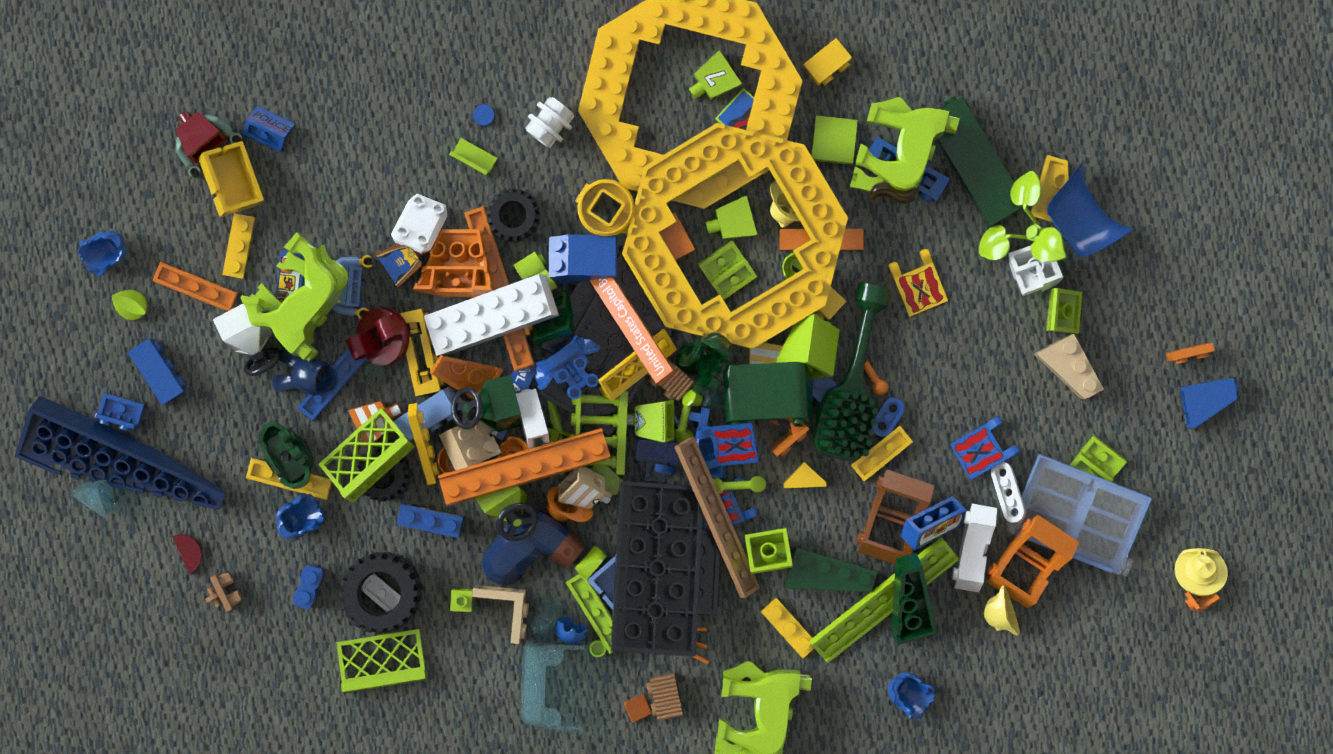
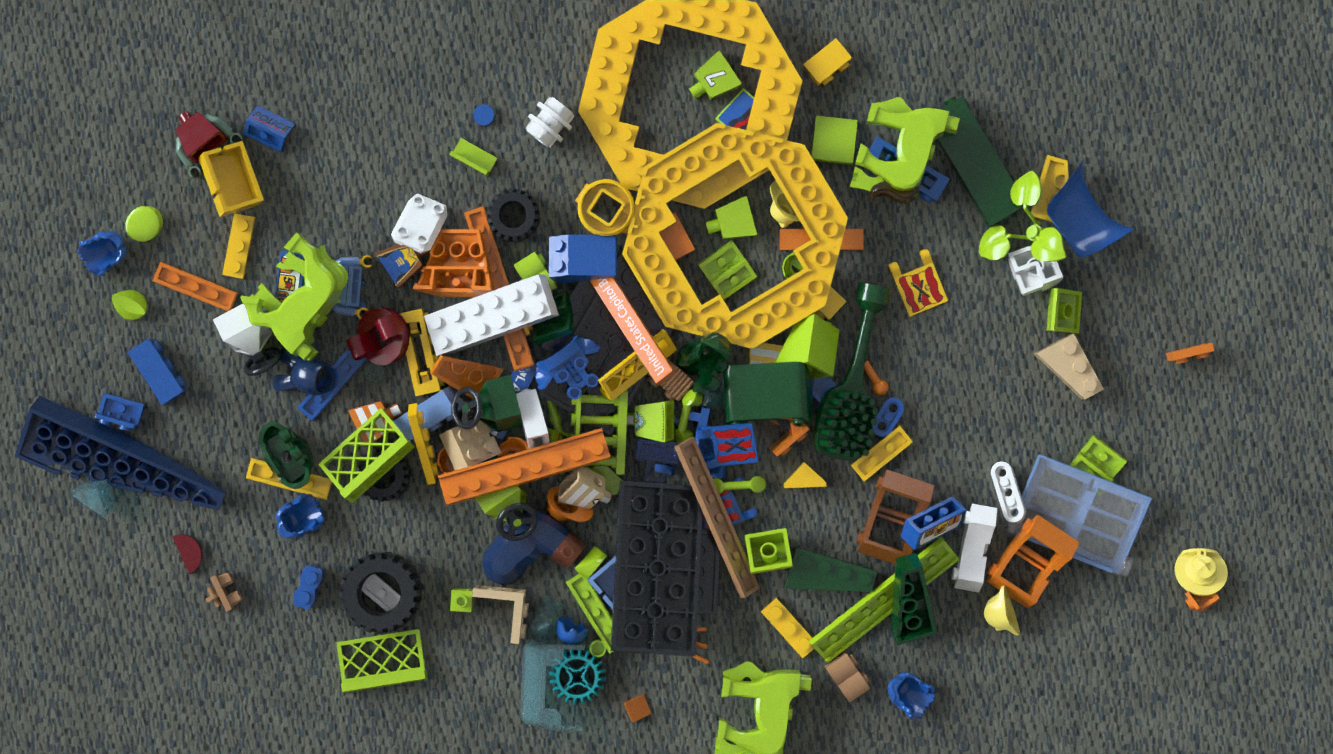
(144, 223): none -> lime piece
(430, 520): blue brick -> none
(585, 682): none -> teal gear
(665, 696): medium nougat brick -> none
(847, 677): none -> medium nougat brick
(980, 451): flag -> none
(1207, 399): blue slope -> none

